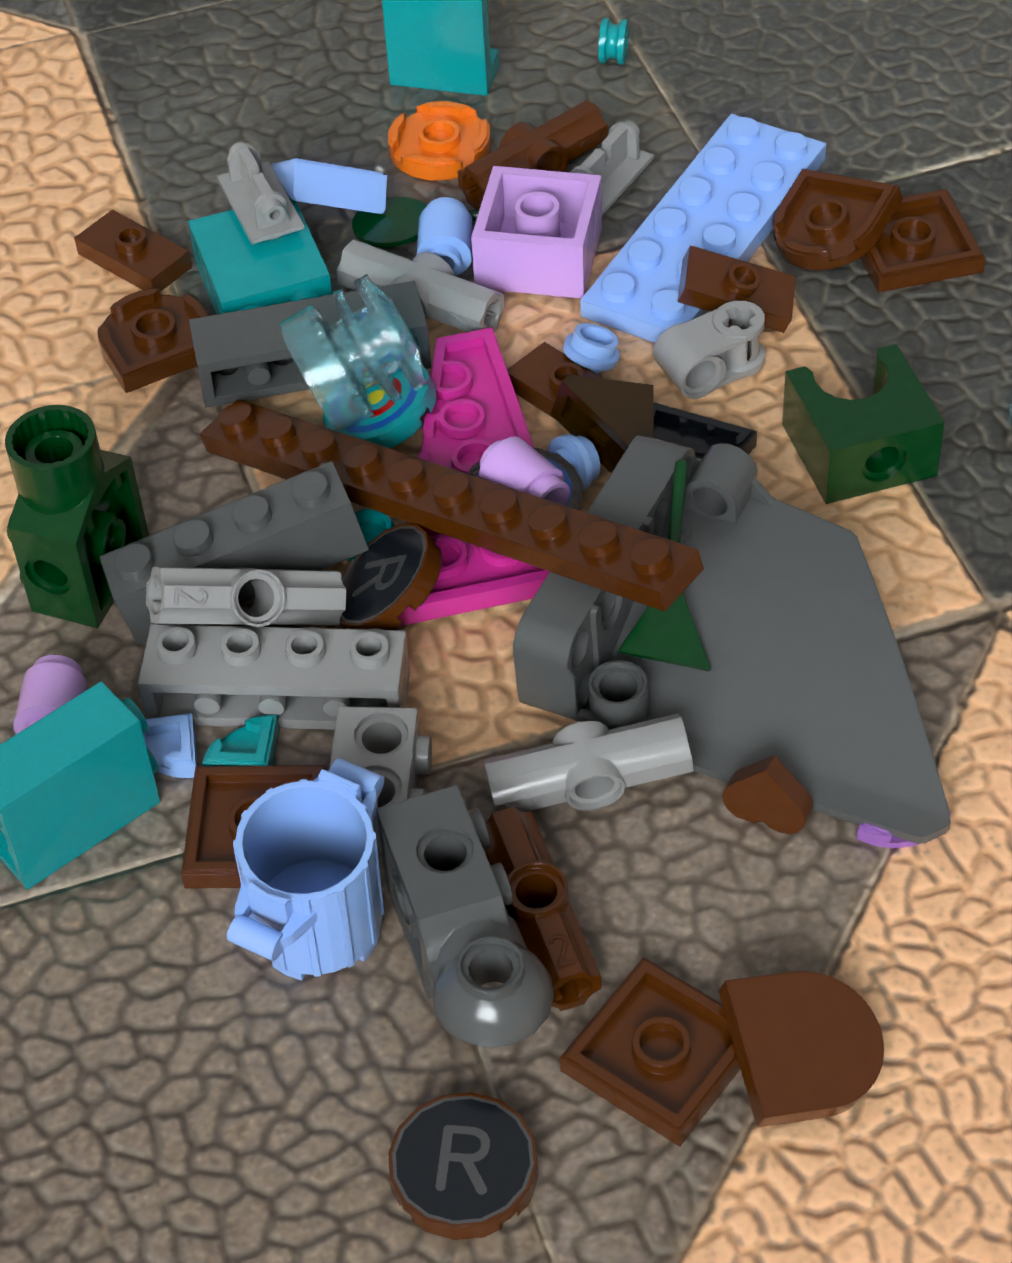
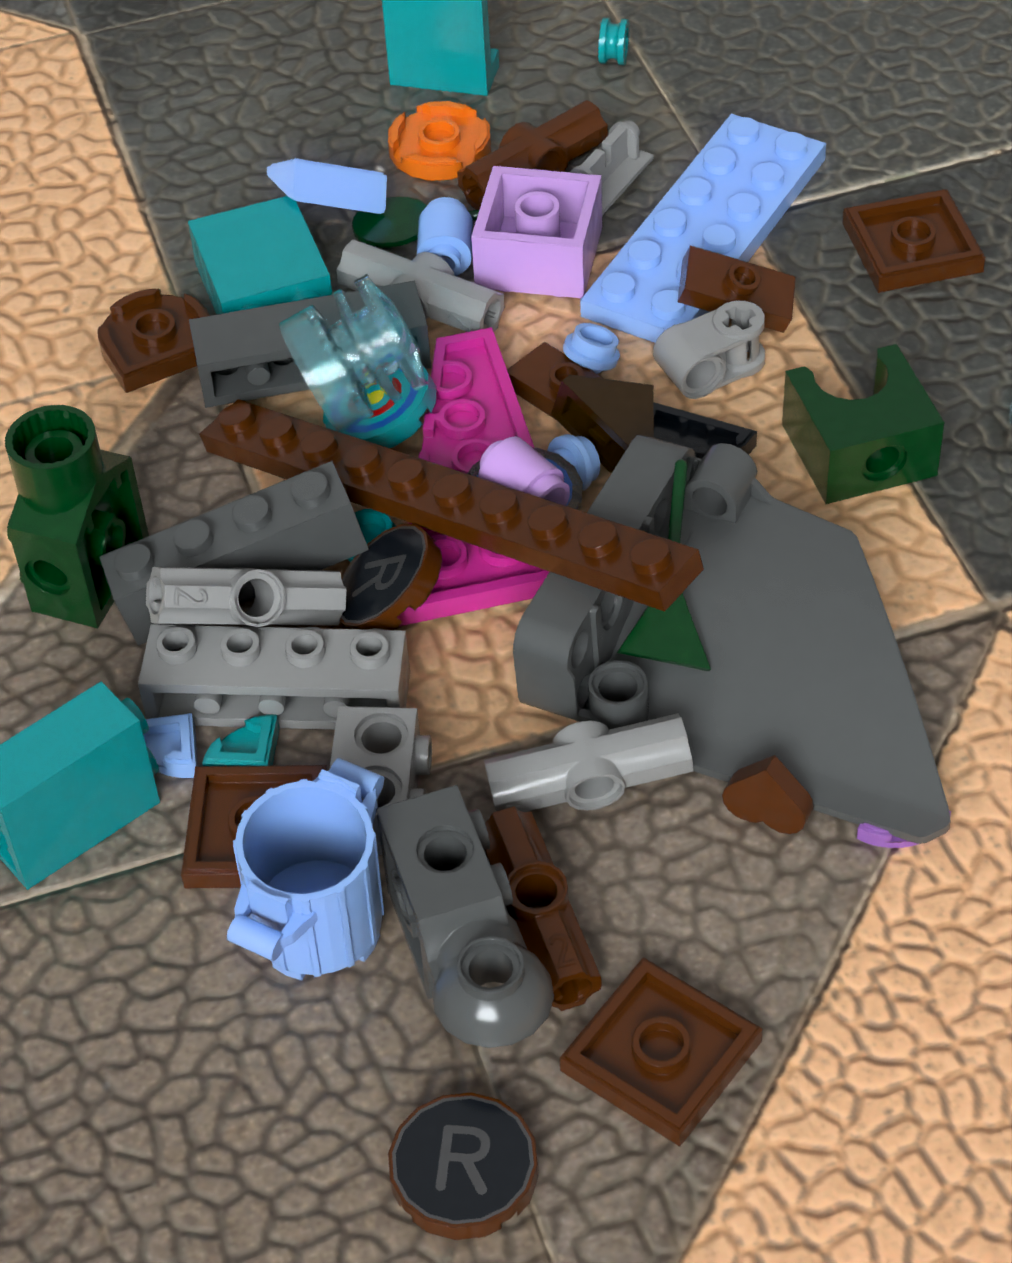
(46, 687): lavender brick -> none
(133, 252): reddish brown plate -> none
(257, 195): light grey hinge -> none
(802, 1044): reddish brown tile -> none
(832, 219): reddish brown tile -> none

